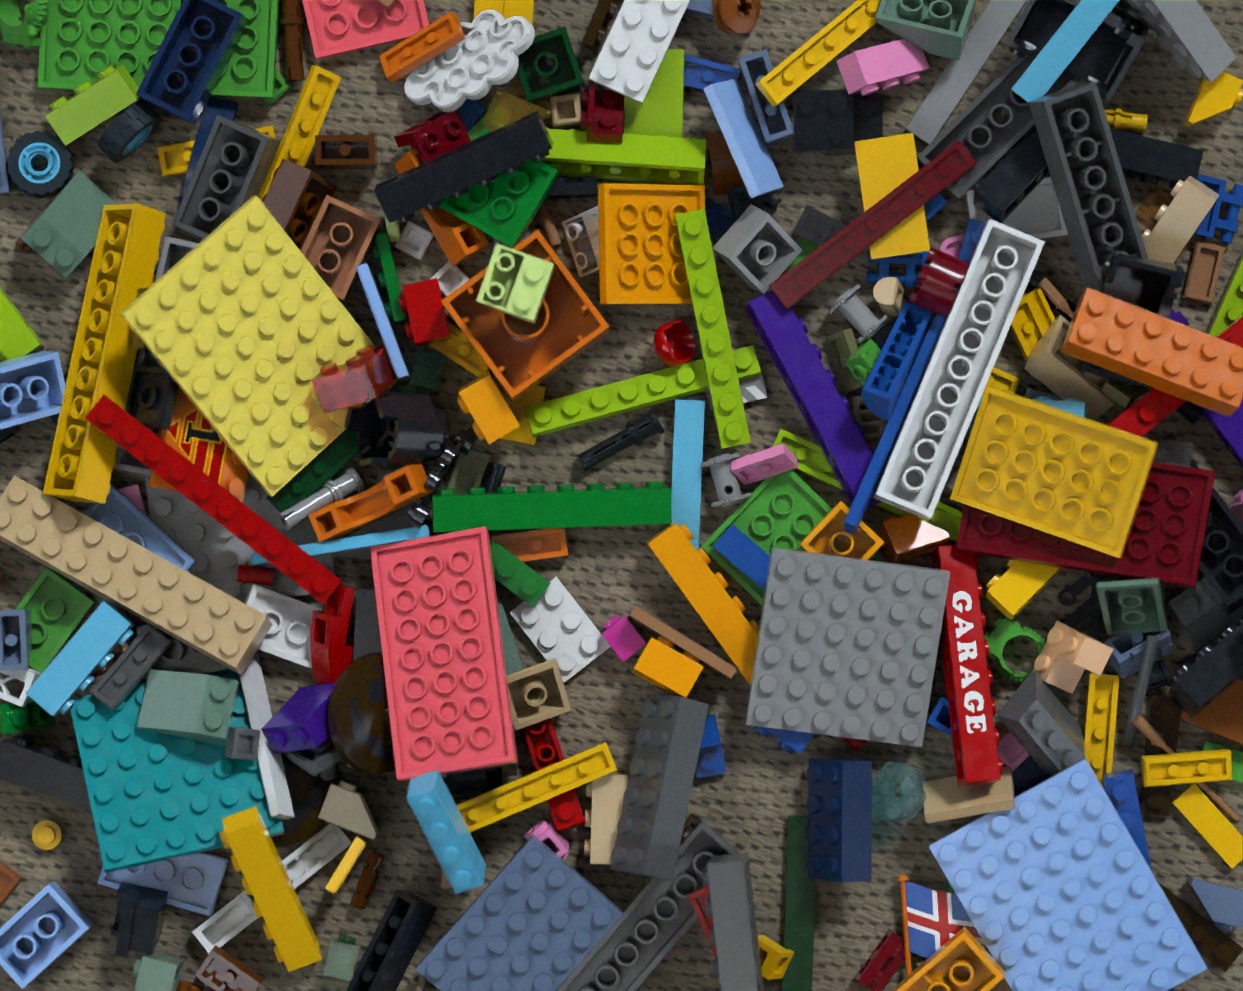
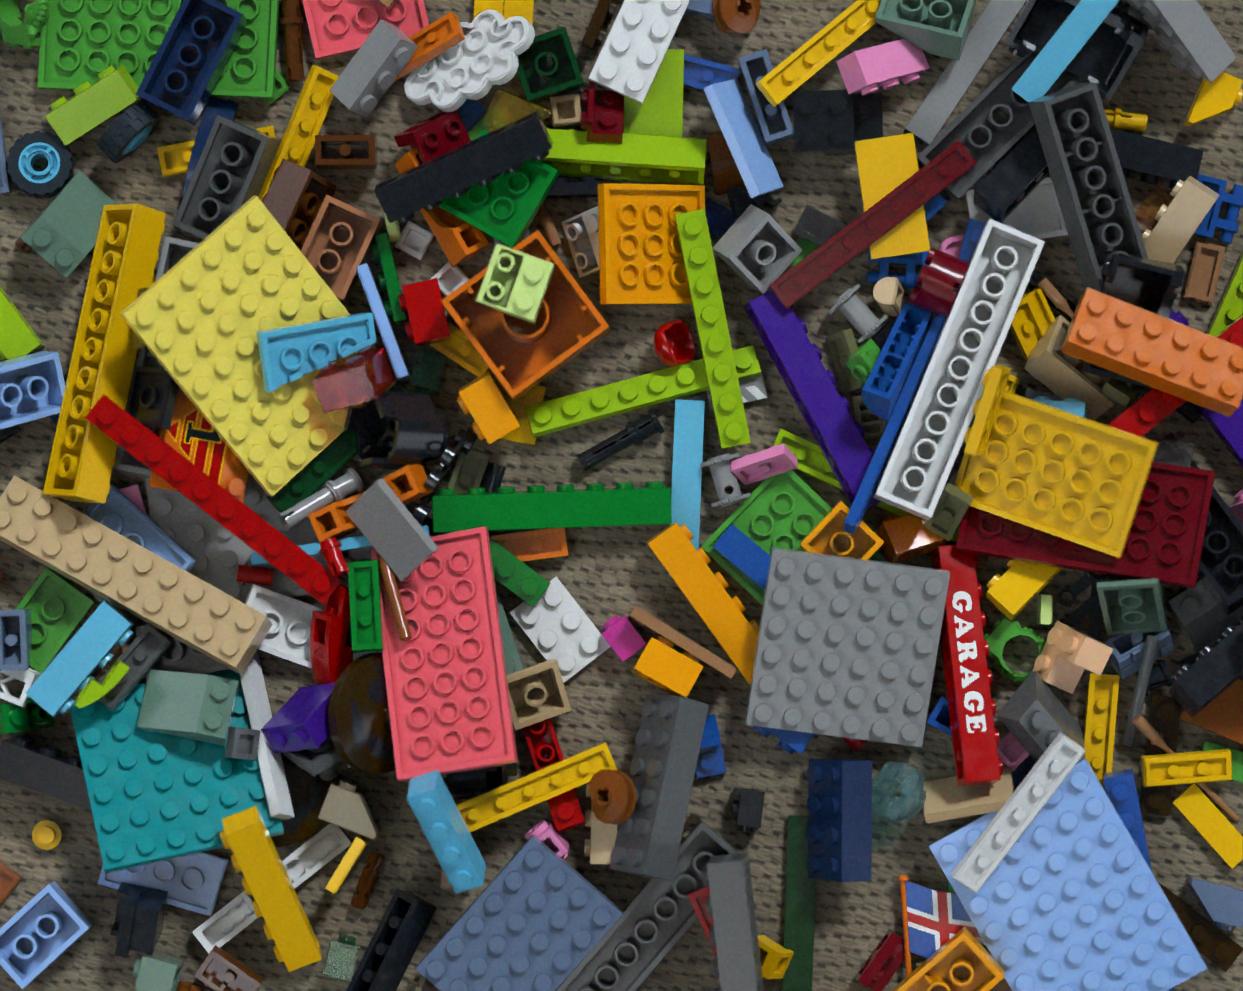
(94, 690): none -> lime slope
(301, 348): none -> medium azure wing
(333, 555): none -> red pin
(365, 606): none -> green plate
(374, 68): none -> light grey brick
(391, 529): none -> light grey tile
(395, 600): none -> dark orange bar
(612, 796): none -> dark orange piece
(748, 809): none -> black brick
(949, 511): none -> olive plate
(986, 409): none -> yellow plate
(1018, 812): none -> white tile
(1044, 609): none -> yellowish green tile

